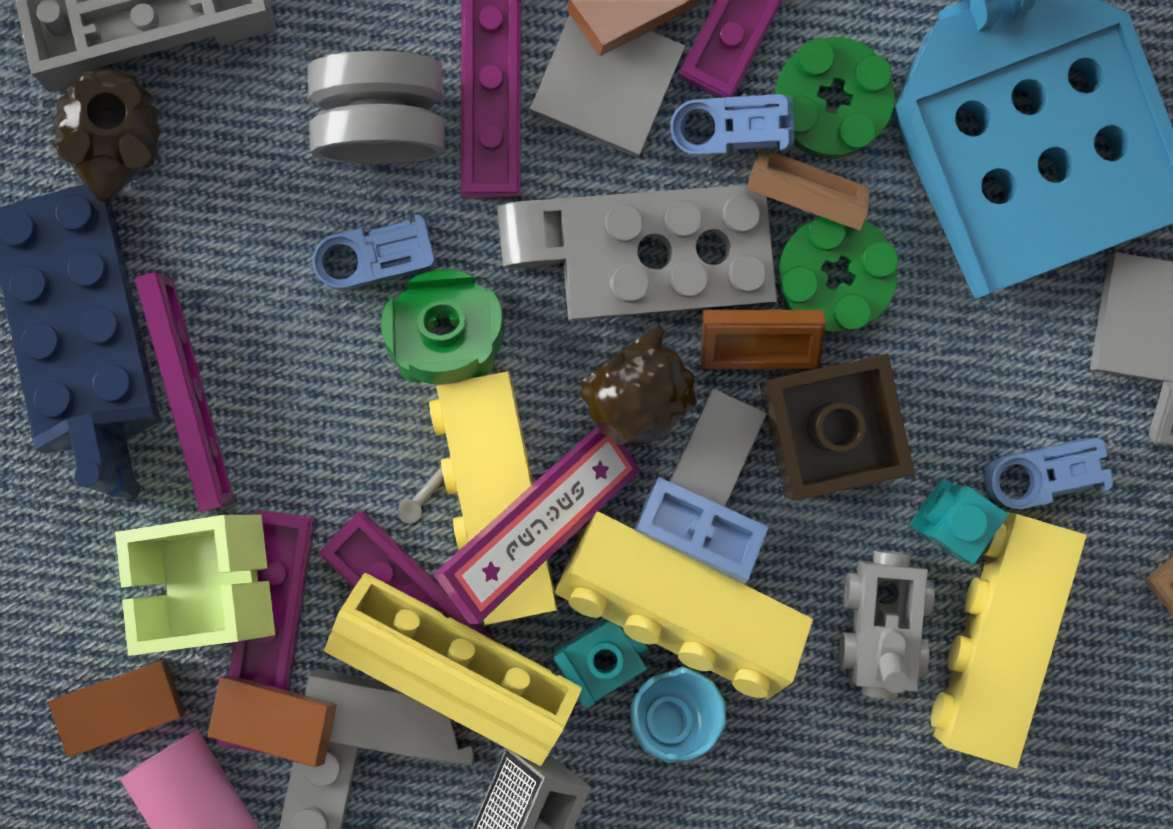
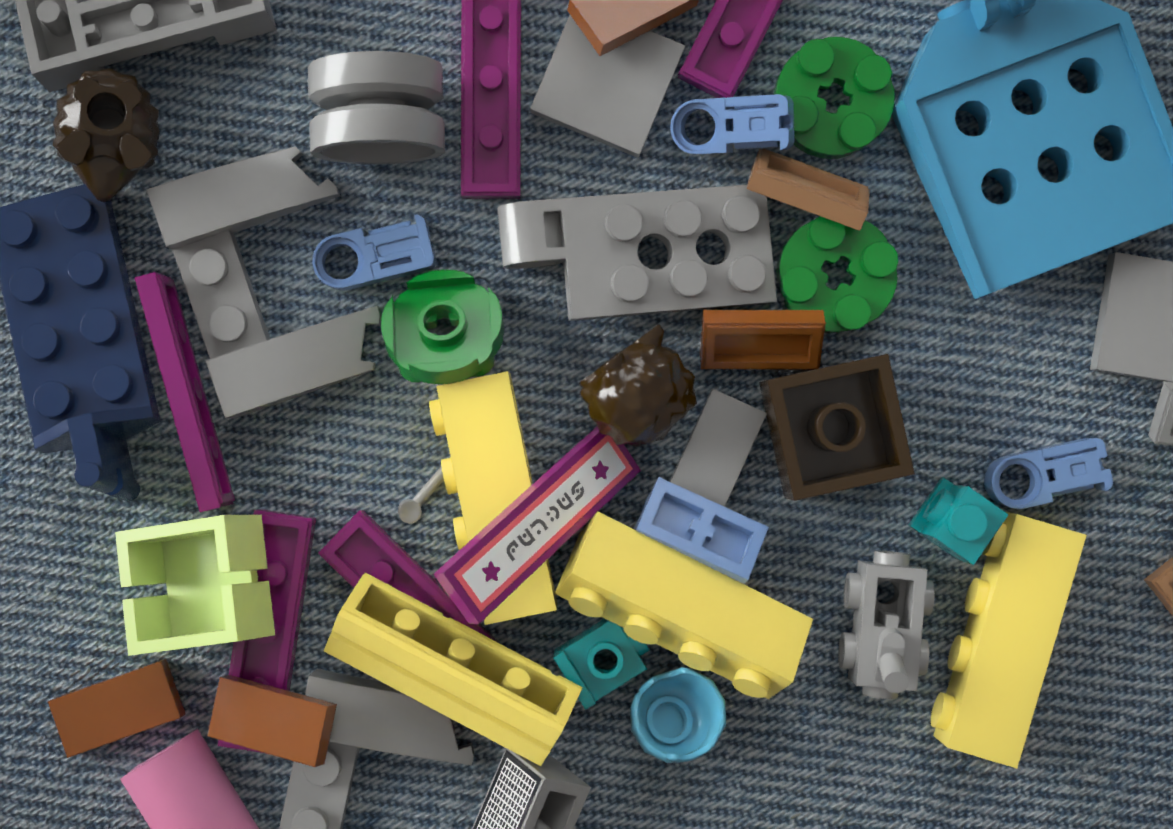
(199, 225): none -> light grey wedge

